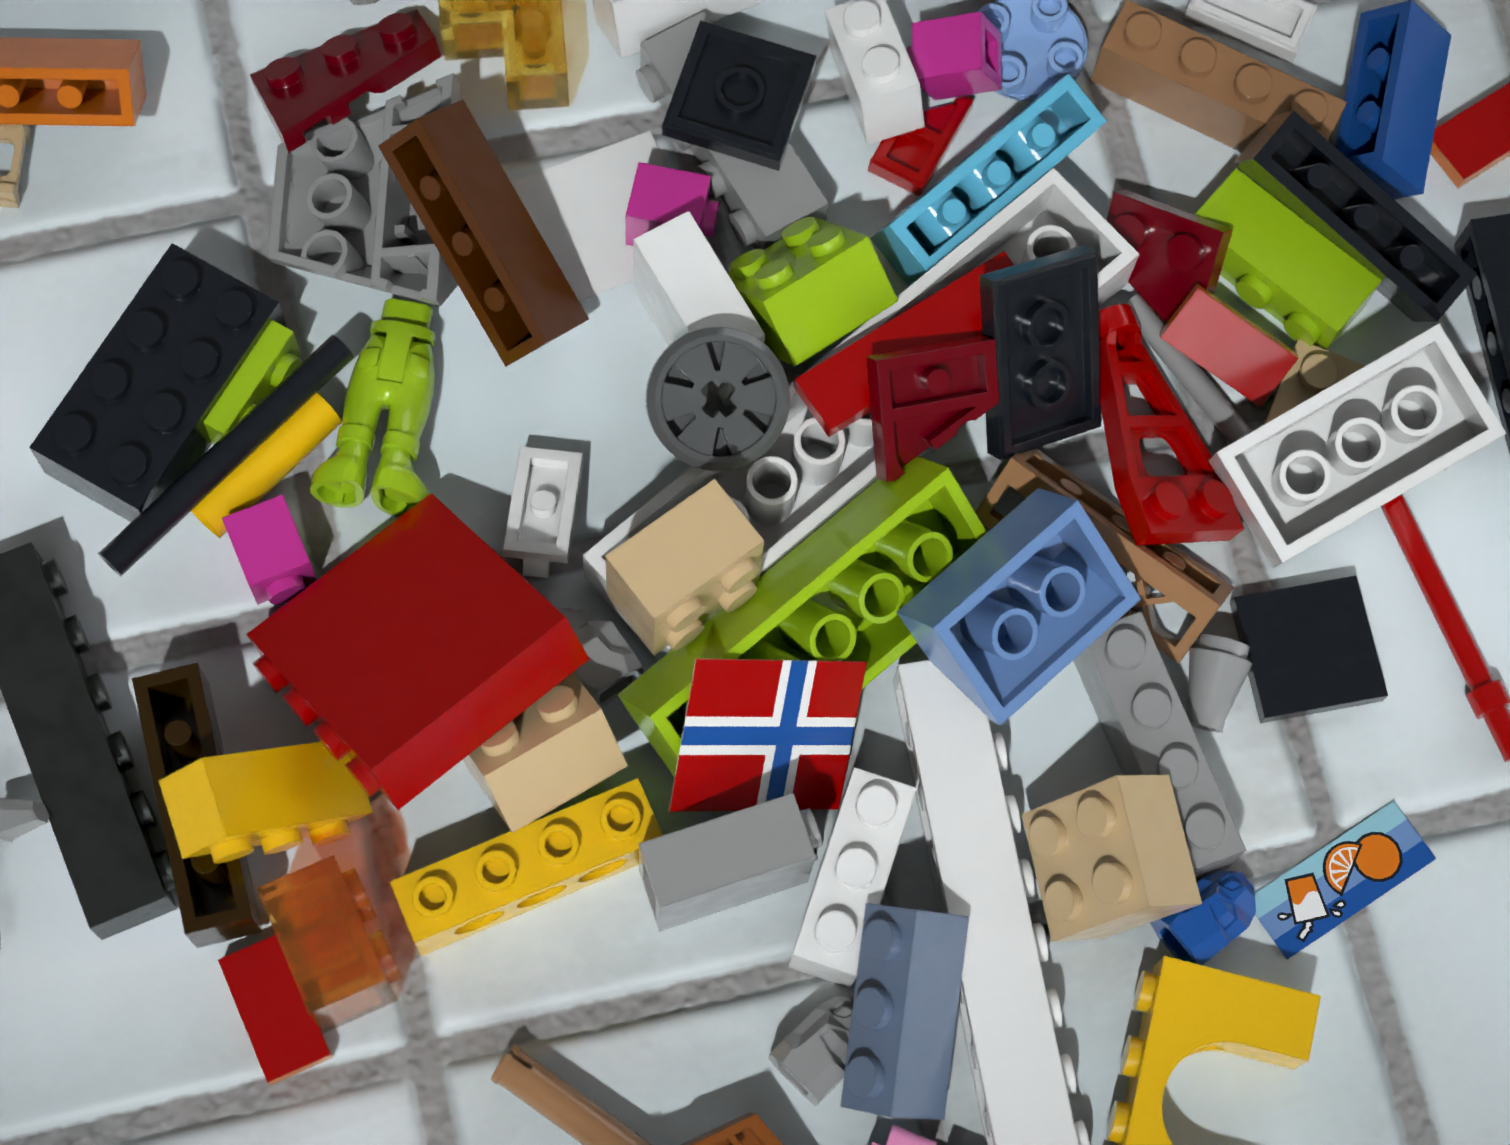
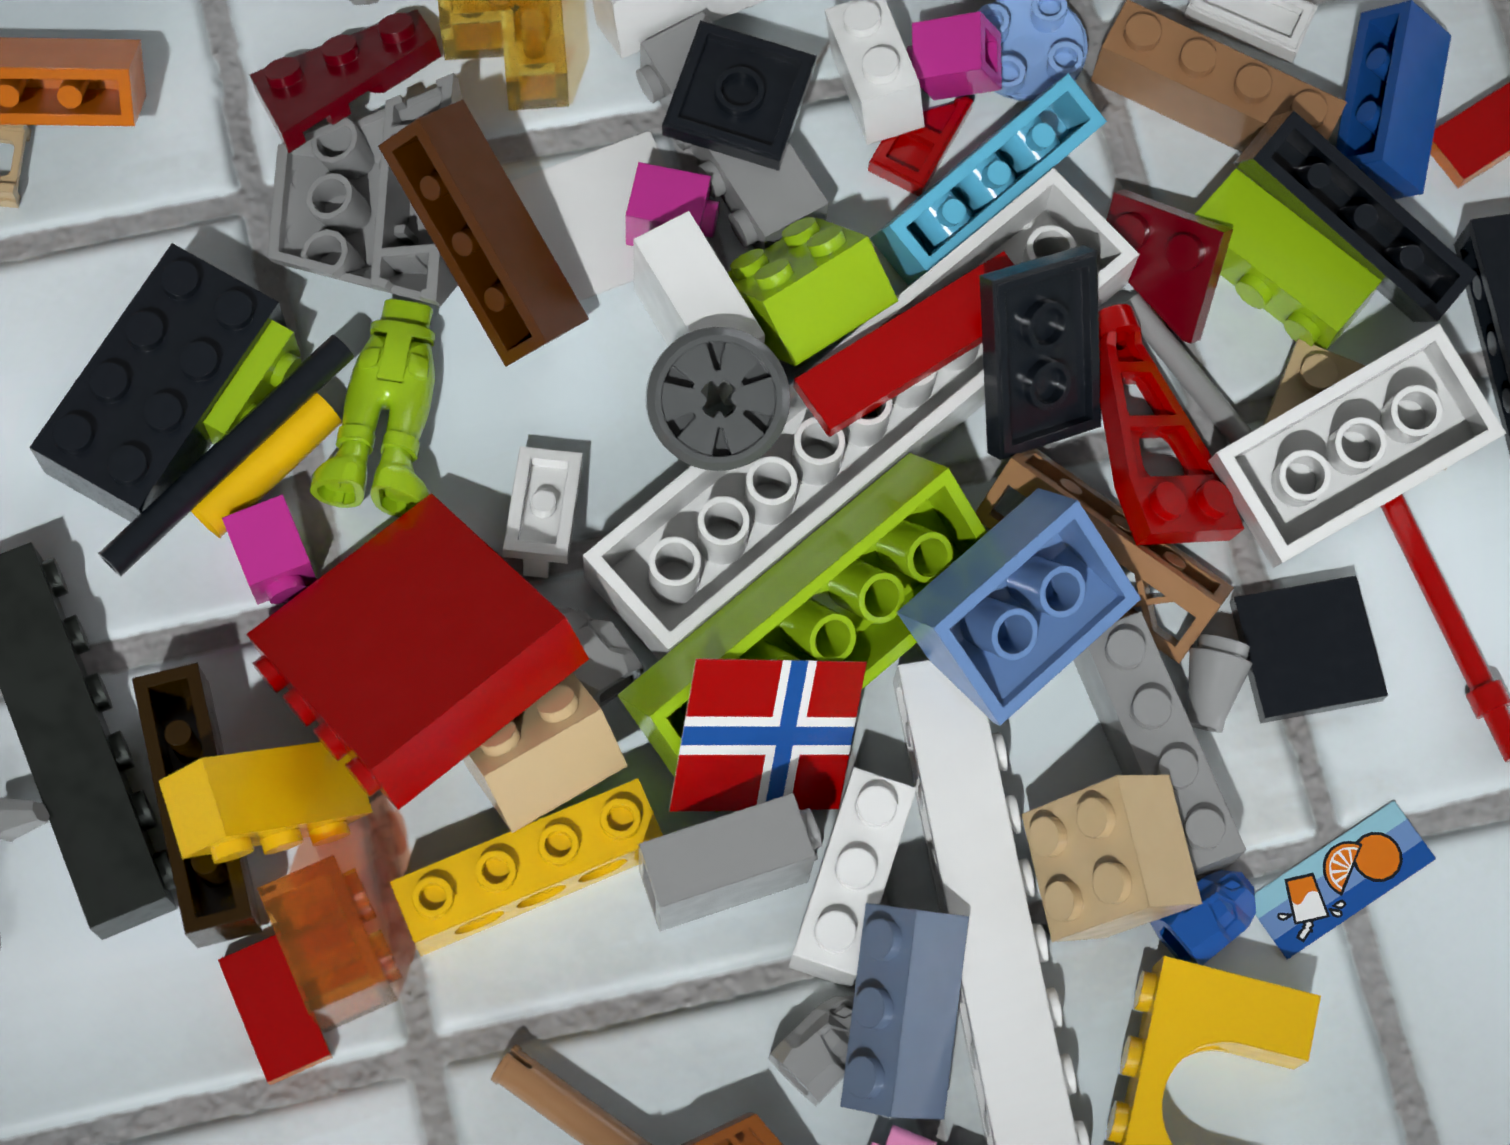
(685, 569): tan brick -> none
(926, 396): dark red wing -> none
(1228, 345): tile -> none

